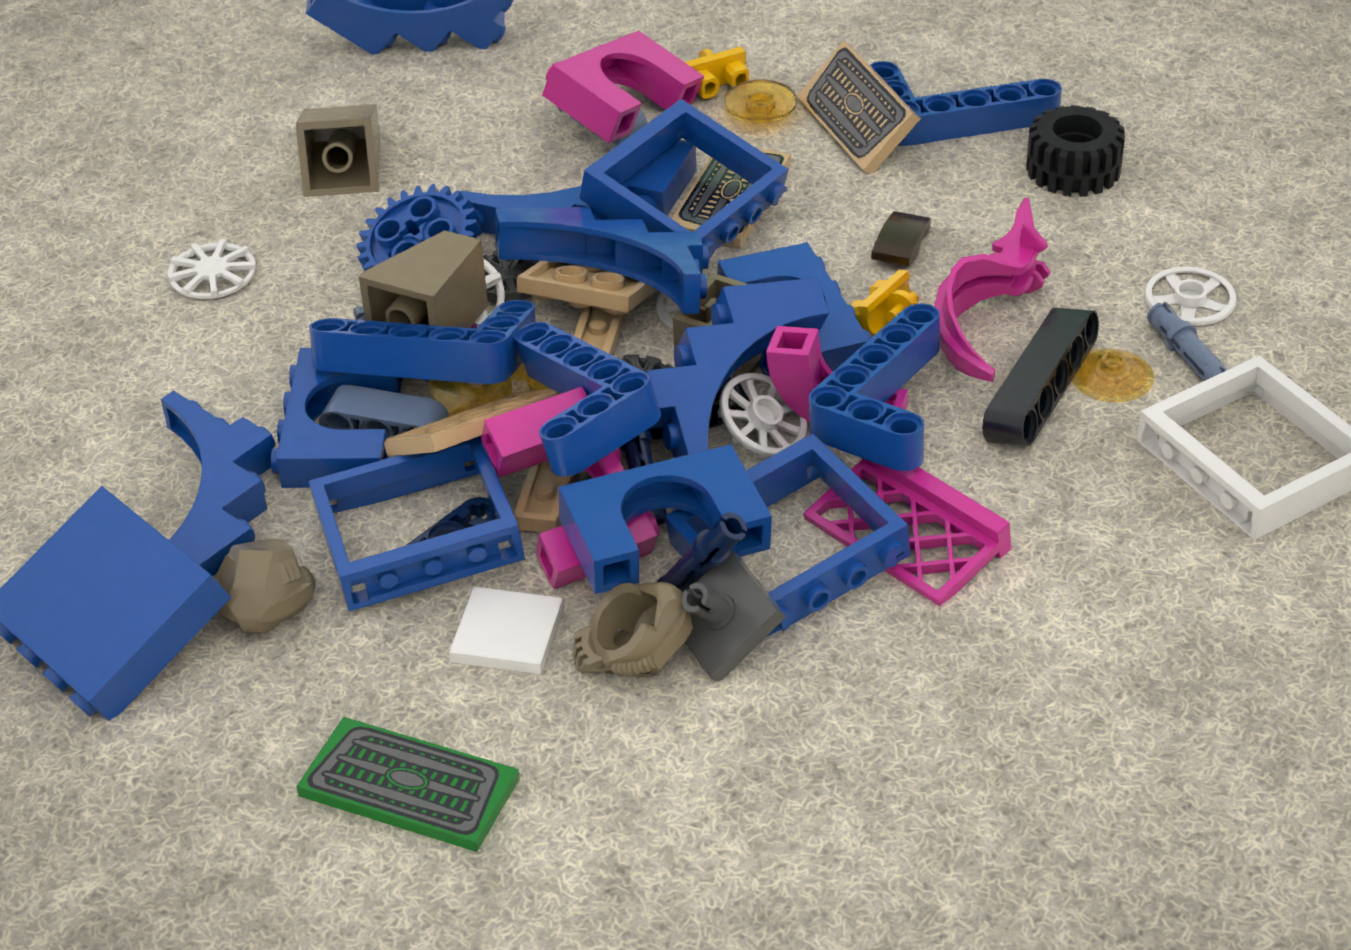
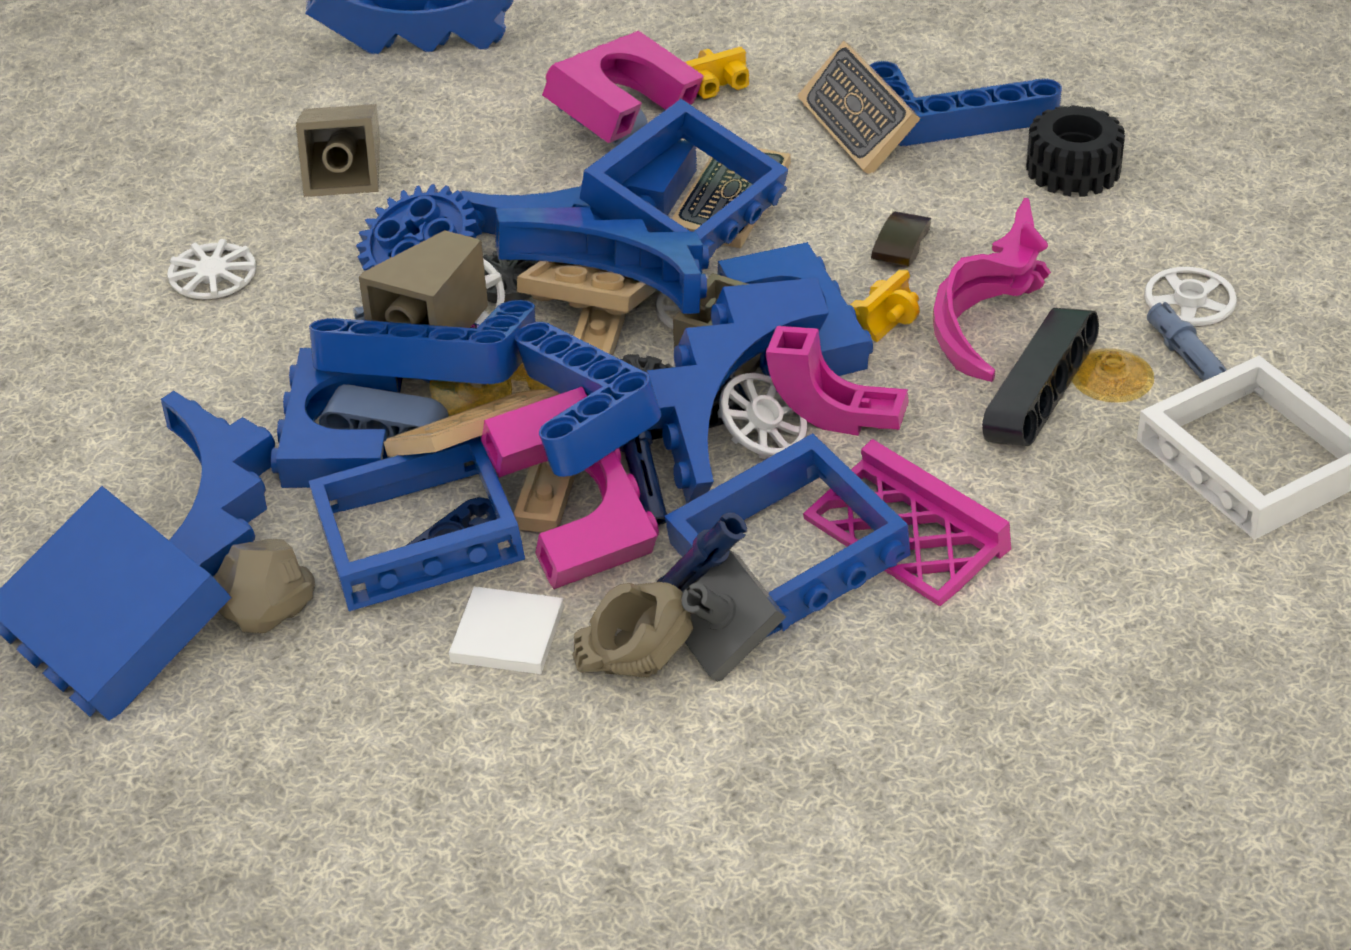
(409, 783): tile -> none
(701, 483): blue arch -> none
(760, 101): clear yellow dish -> none
(850, 403): blue beam -> none

